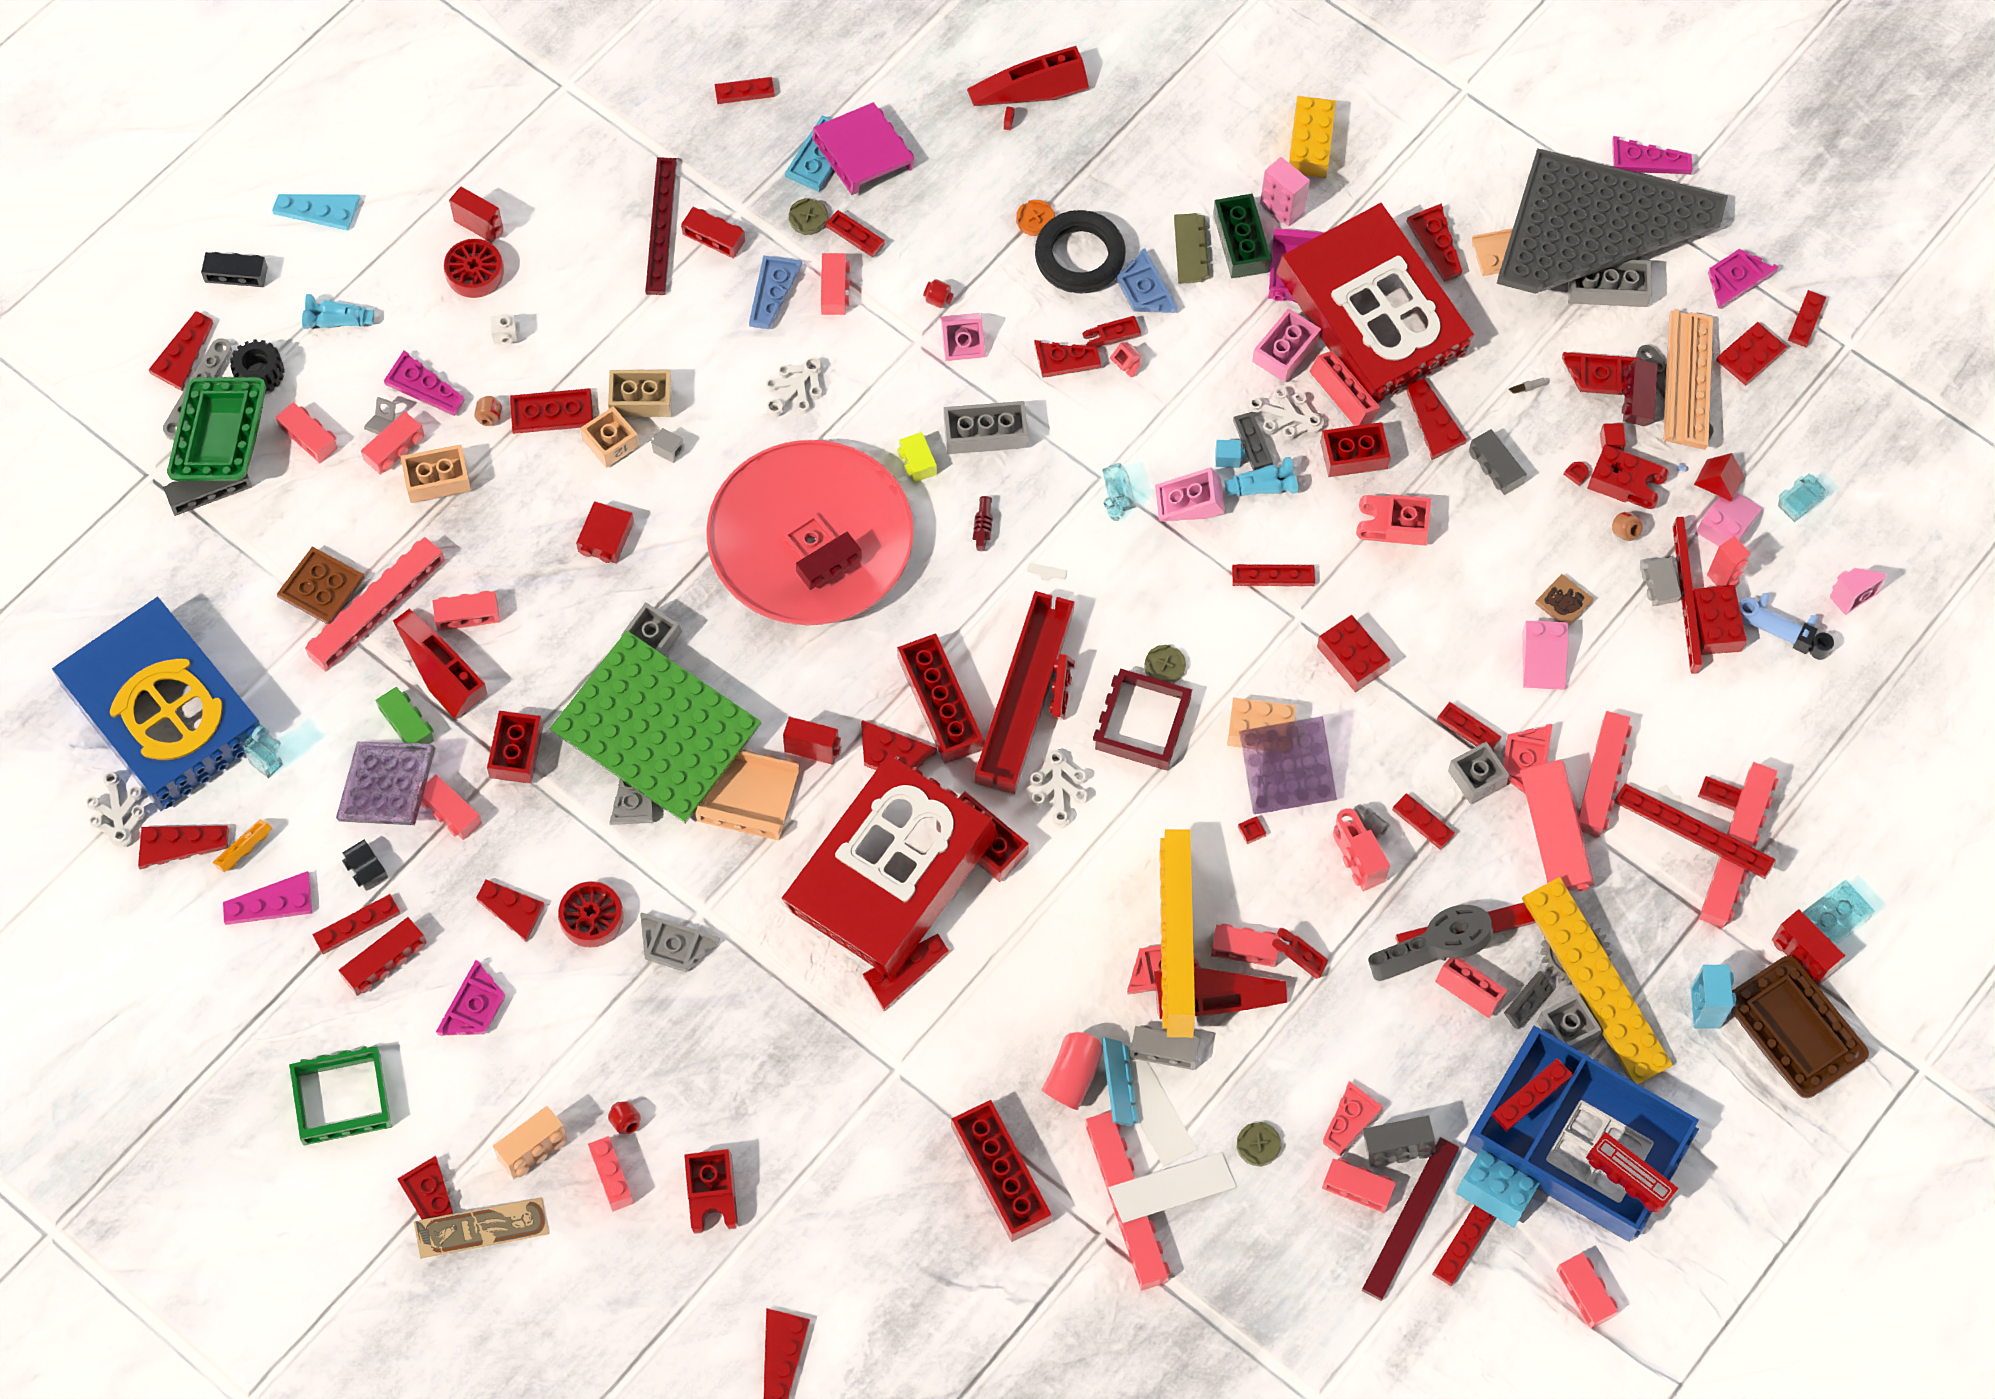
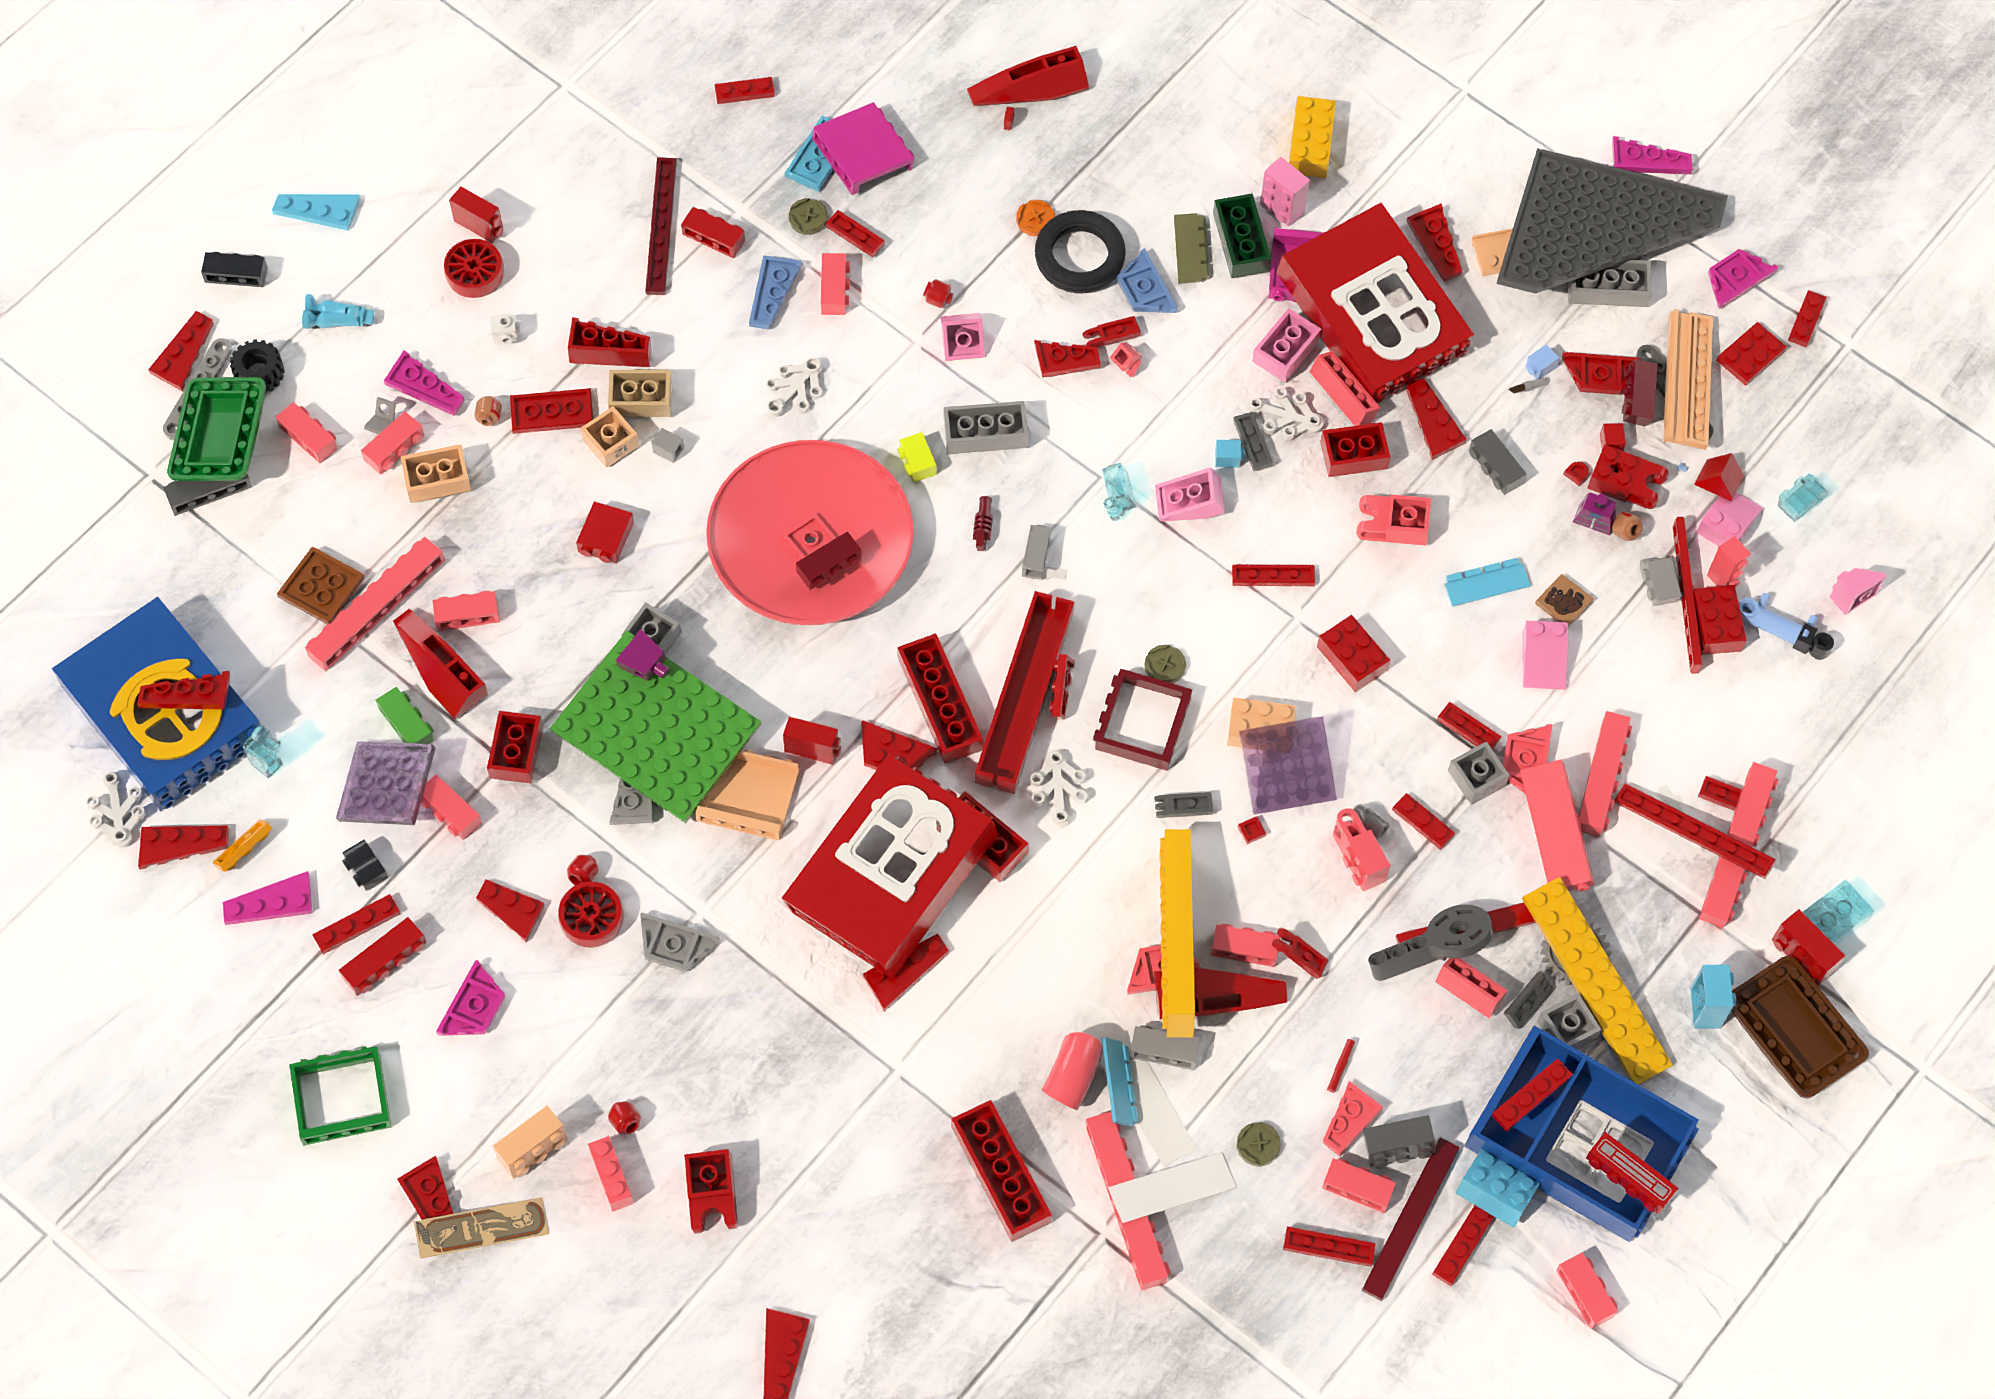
(199, 693): none -> red wing
(582, 869): none -> red head
(607, 346): none -> red wedge
(643, 658): none -> magenta torso
(1036, 552): none -> light grey window
(1184, 805): none -> dark grey hinge
(1264, 480): medium azure piece -> none
(1329, 1246): none -> red plate
(1341, 1065): none -> red piece
(1492, 583): none -> medium azure windscreen
(1542, 362): none -> light blue brick
(1596, 513): none -> magenta torso

